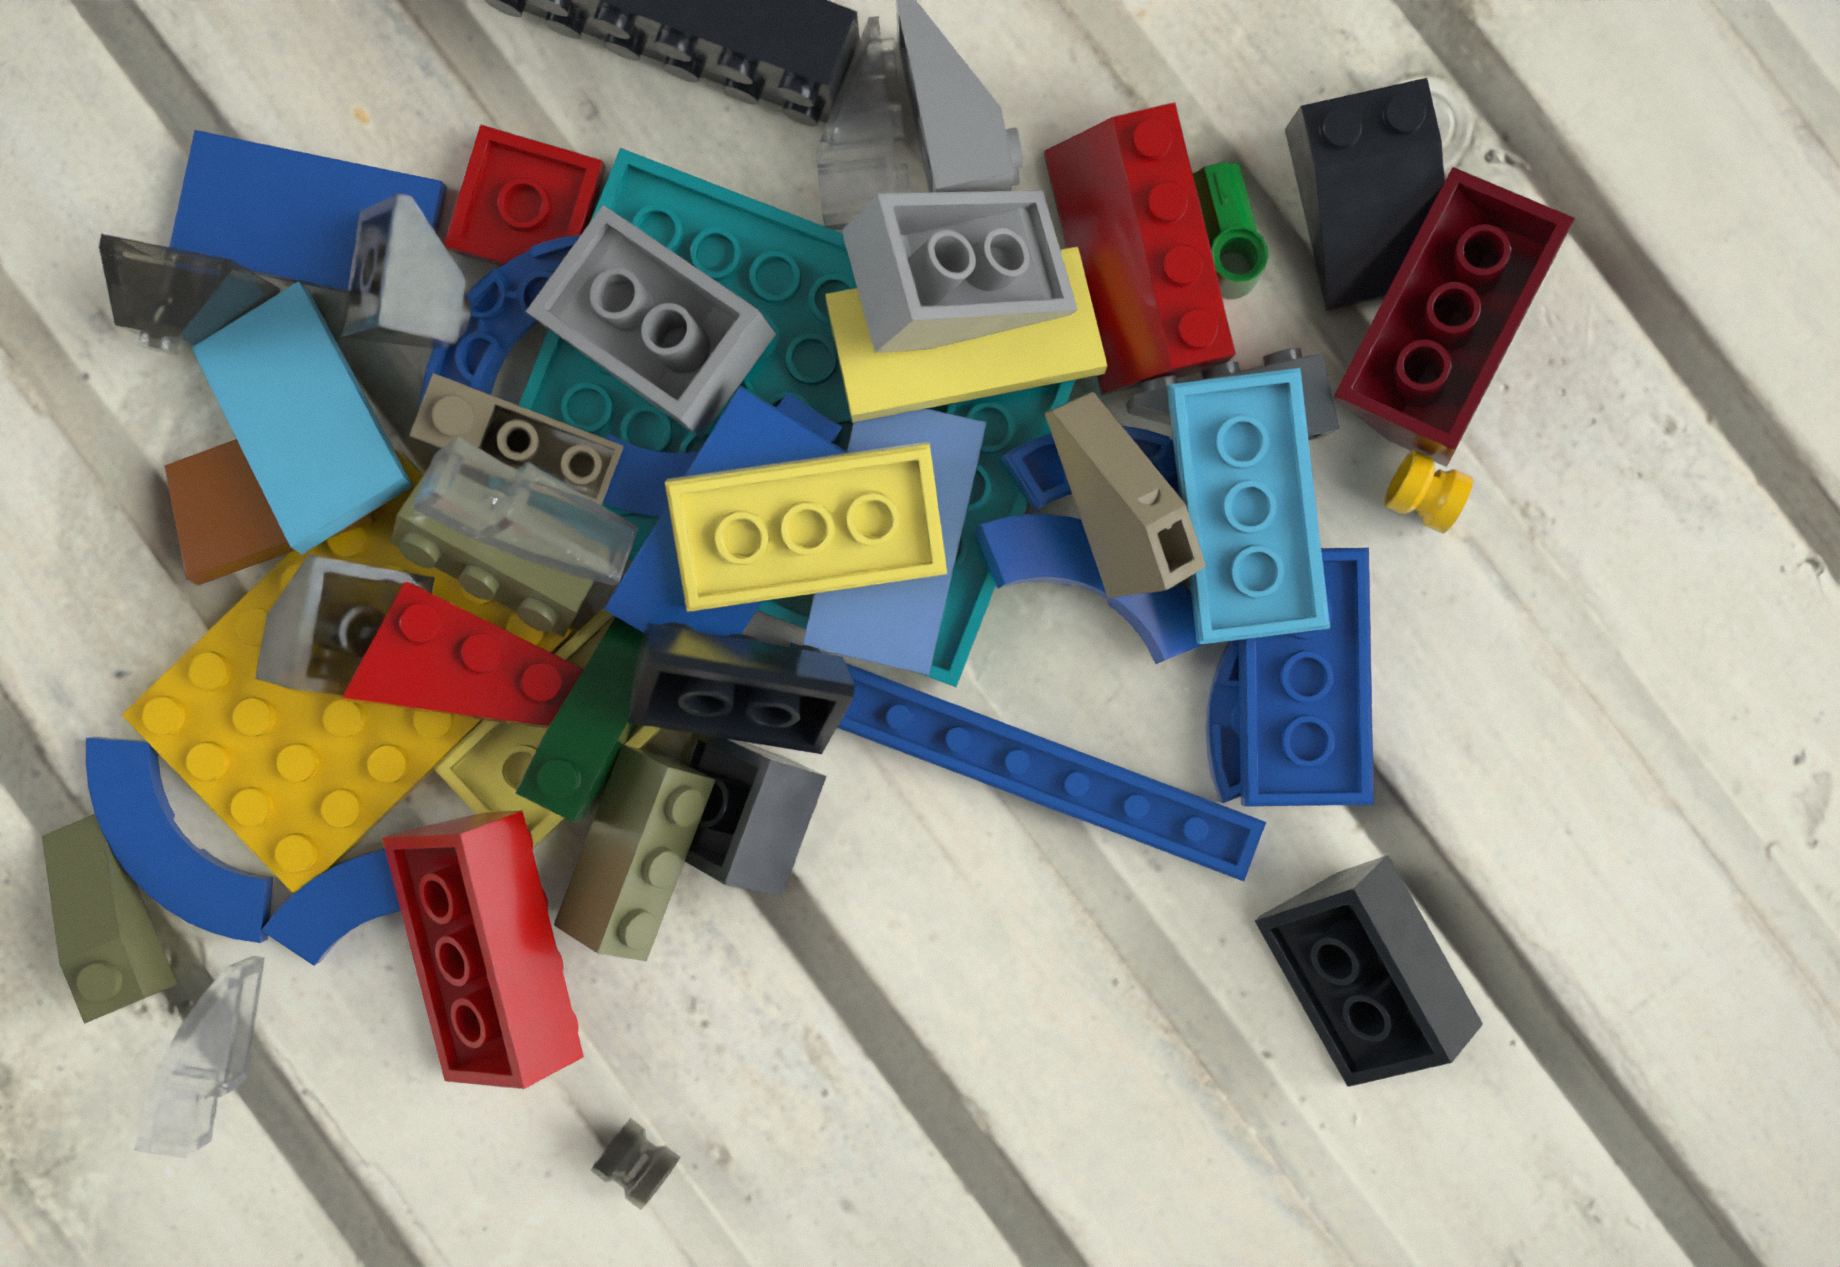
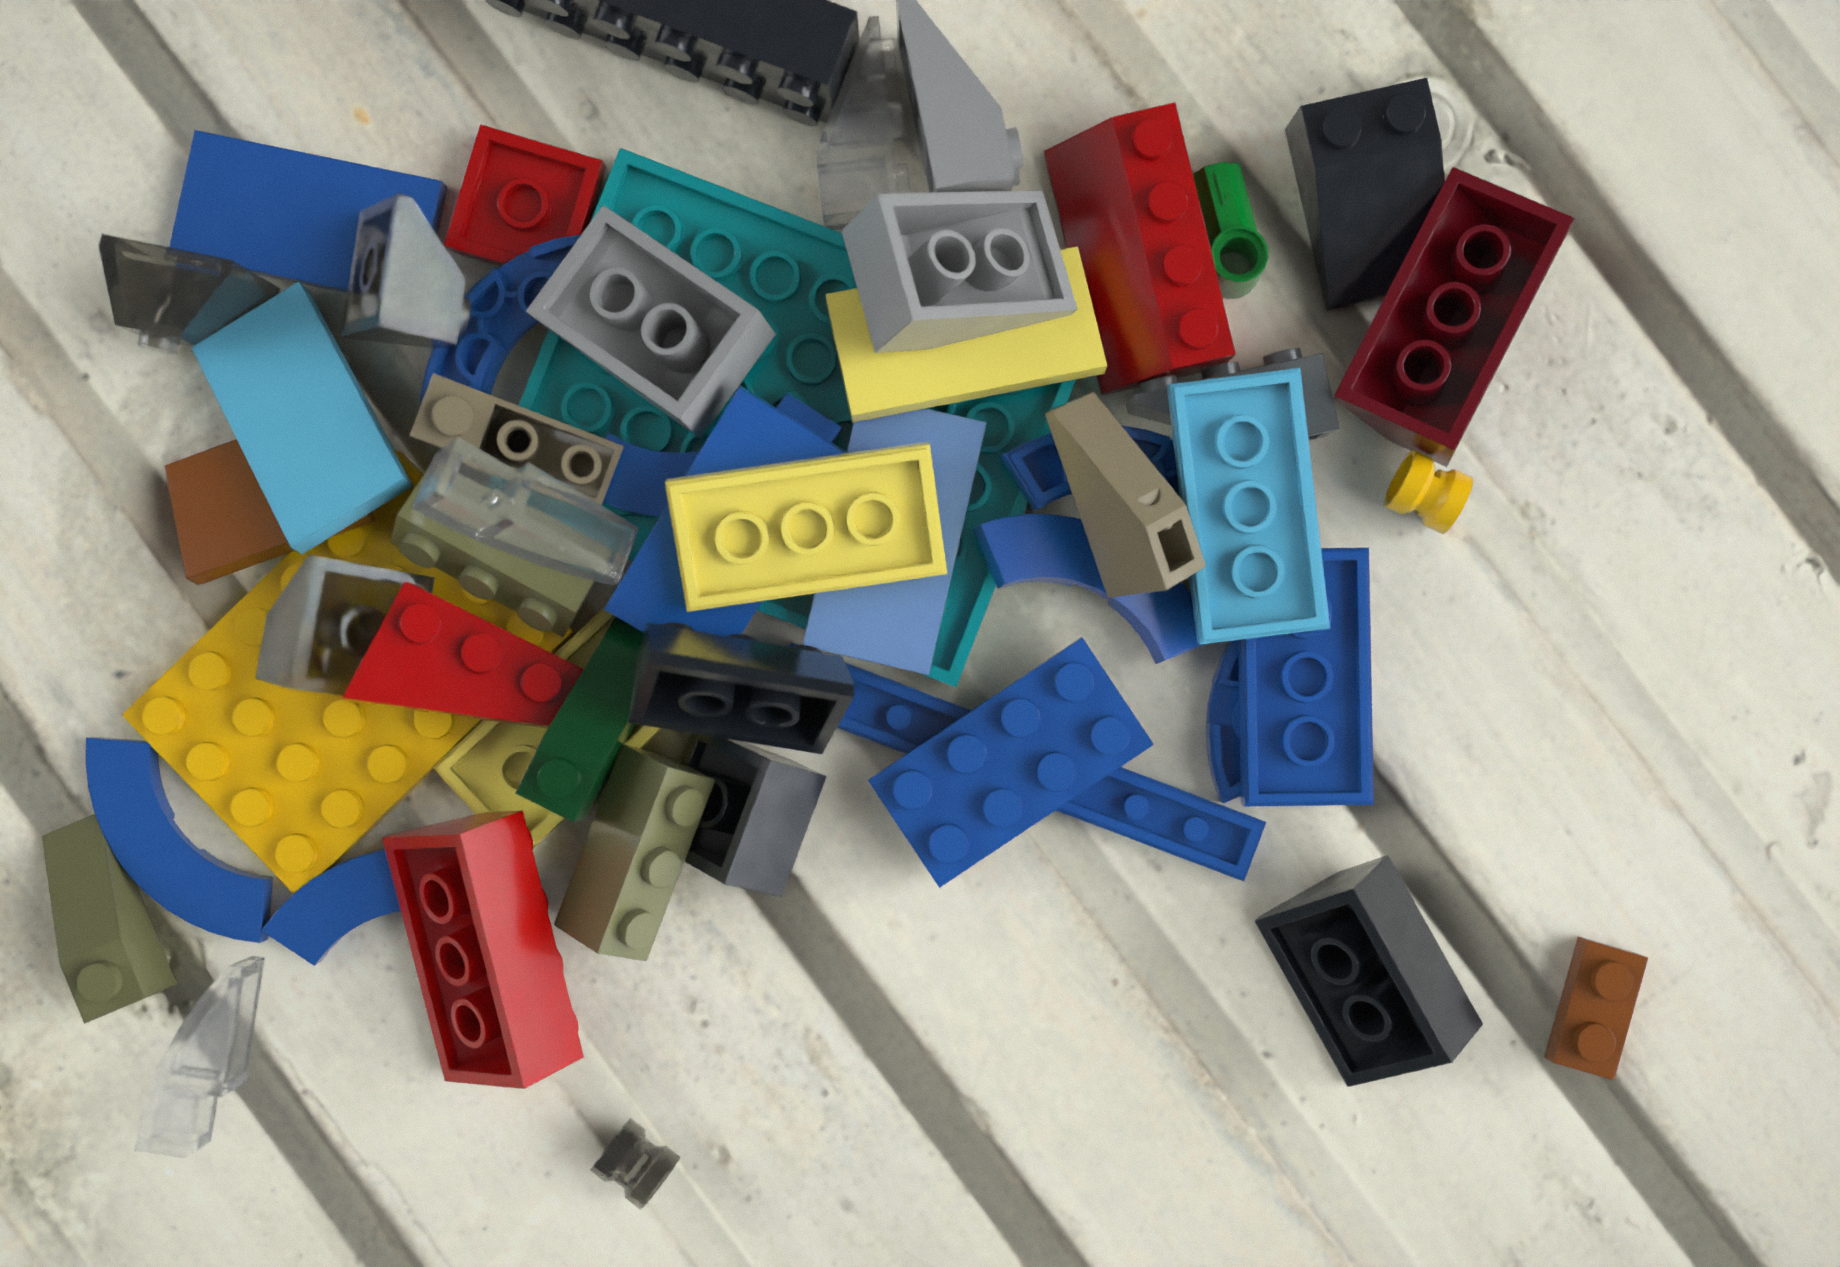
(1010, 762): none -> blue plate
(1596, 1008): none -> dark orange plate

